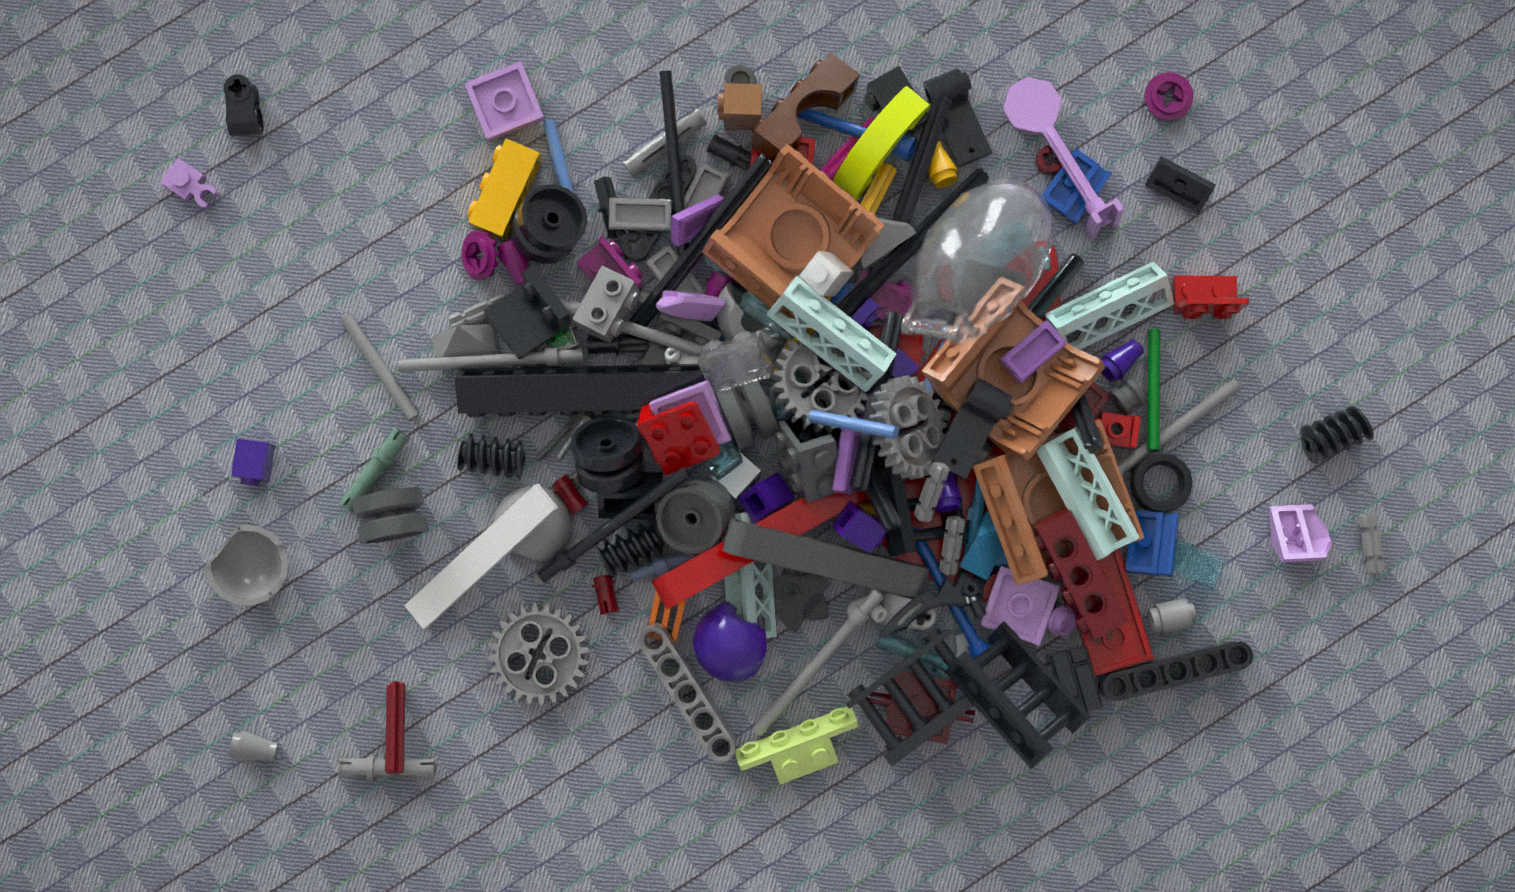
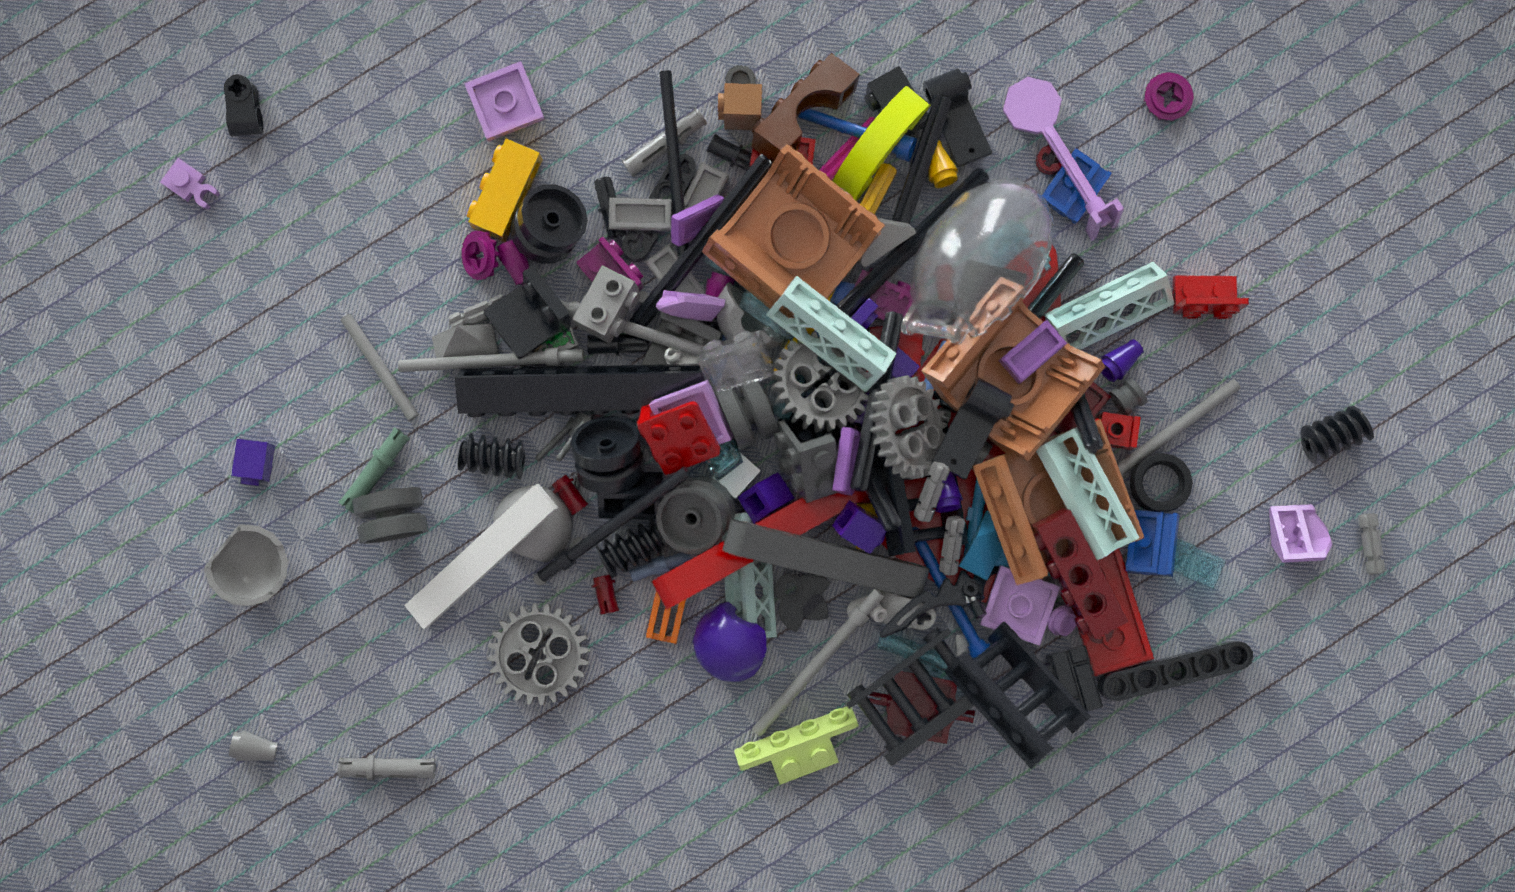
(395, 728): dark red axle -> none
(557, 154): medium blue bar -> none
(689, 708): light grey beam -> none
(826, 273): white brick -> none
(853, 424): medium blue bar -> none
(1153, 403): green bar -> none
(1171, 616): light grey brick -> none
(1180, 184): black plate -> none

